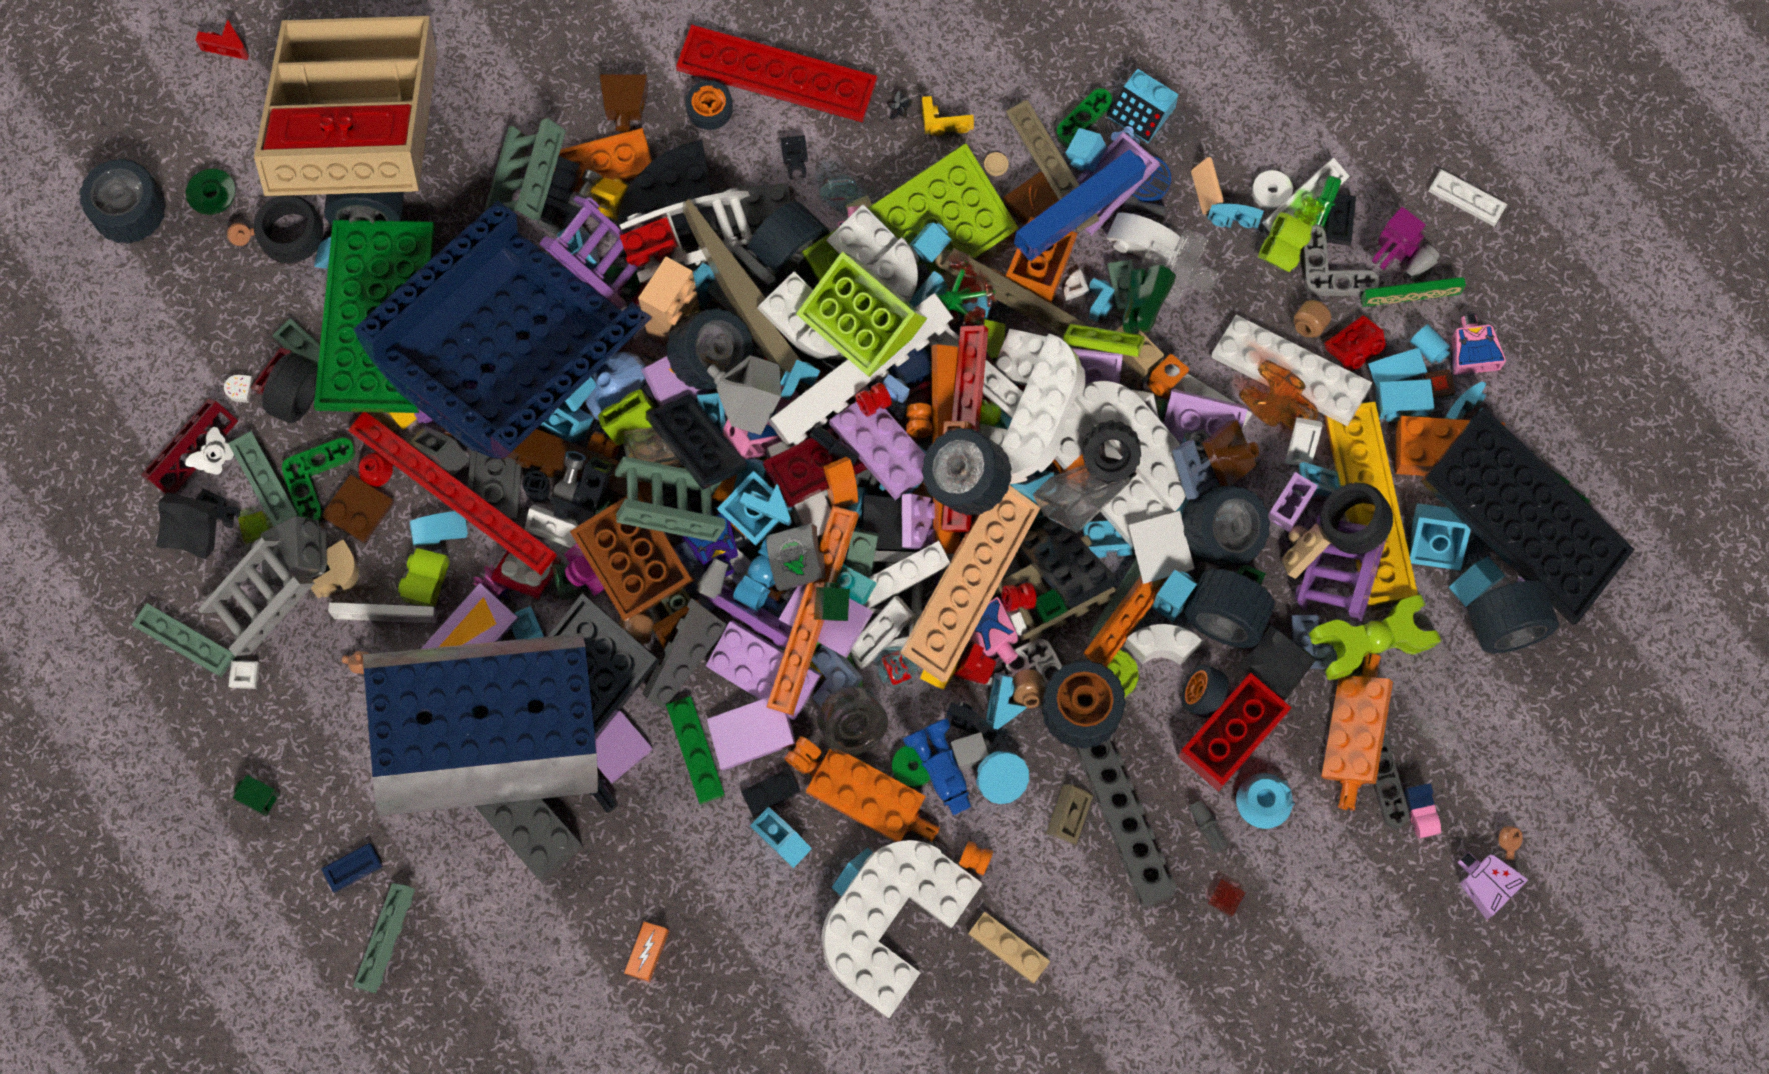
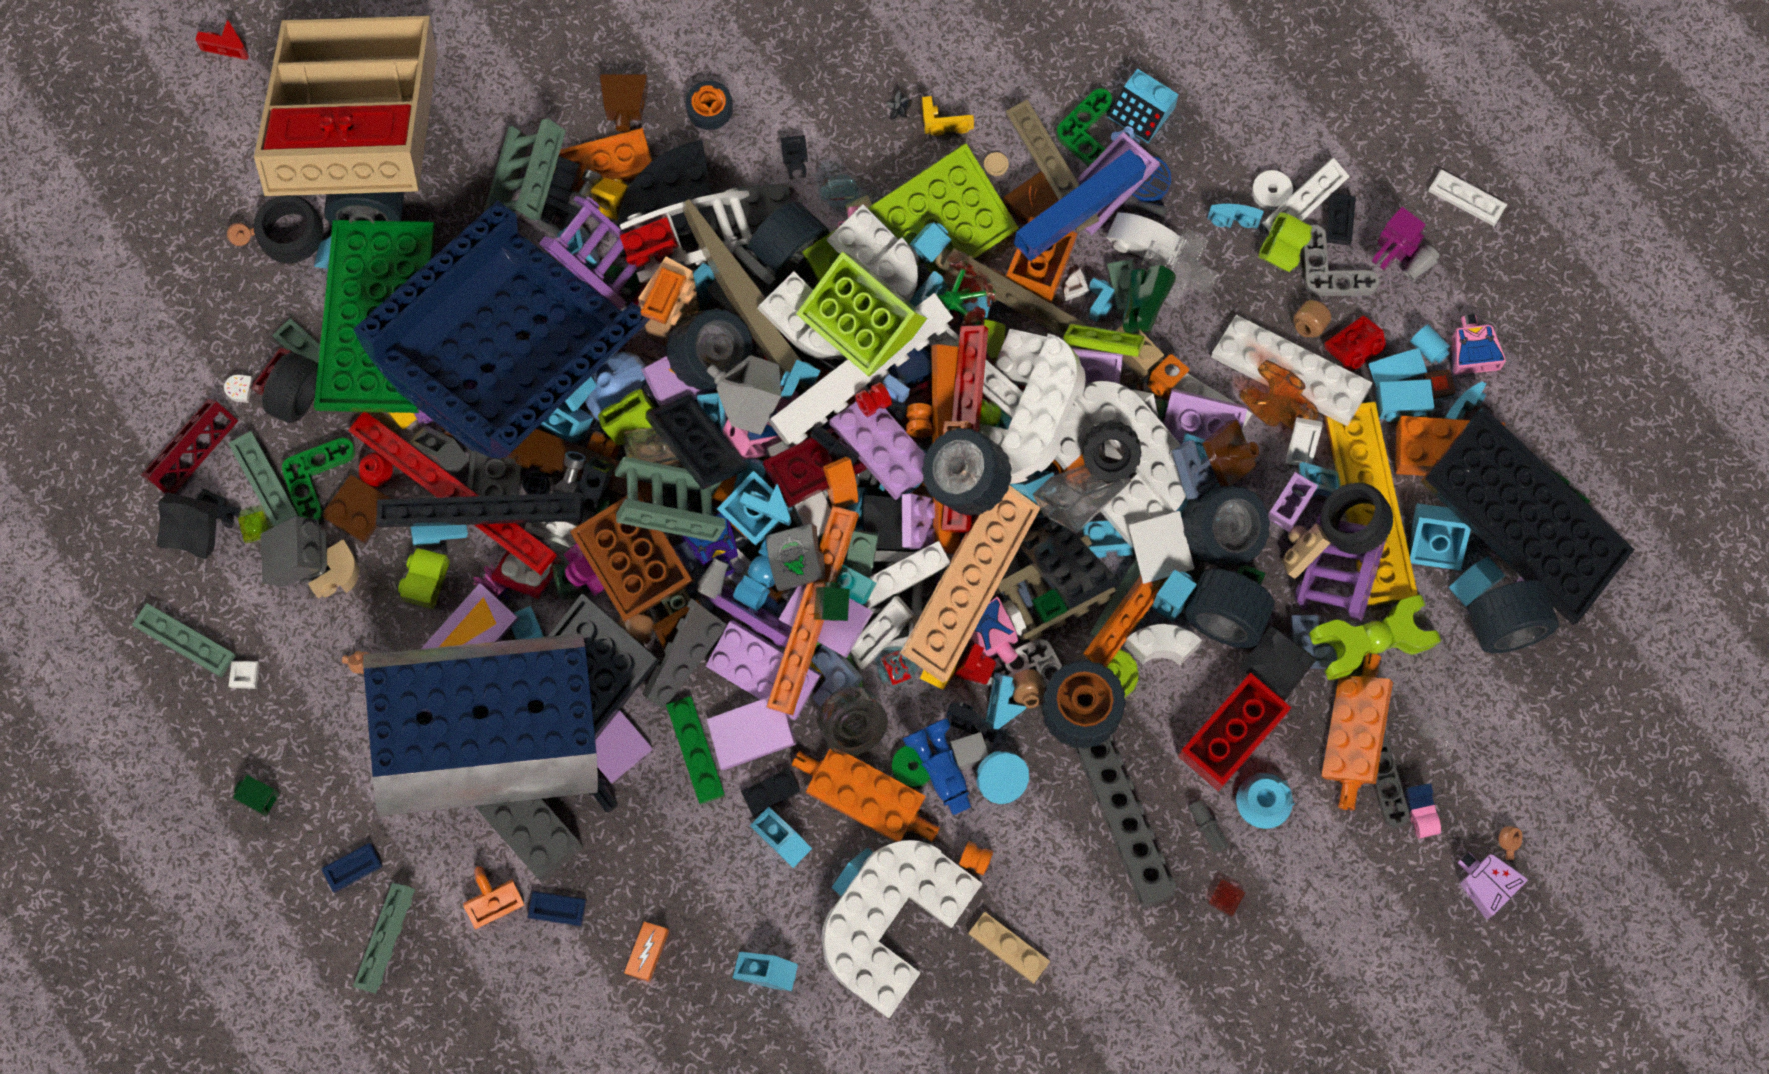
(122, 201): black wheel -> none
(202, 459): white animal -> none
(204, 184): dark green dish -> none
(278, 604): light grey fence -> none
(377, 612): white tile -> none
(480, 510): none -> black plate
(492, 902): none -> orange plate
(557, 908): none -> dark blue tile
(663, 295): none -> orange tile
(765, 970): none -> medium azure slope
(776, 73): red plate -> none
(802, 755): orange wheel -> none
(1017, 597): red wheel -> none
(1069, 813): dark tan slope -> none
(1086, 150): medium azure brick -> none
(1198, 436): dark grey plate -> none
(1204, 691): black wheel -> none
(1207, 185): light nougat slope -> none
(1309, 210): clear neon green wheel -> none
(1327, 197): green axle -> none
(1413, 291): green tile -> none

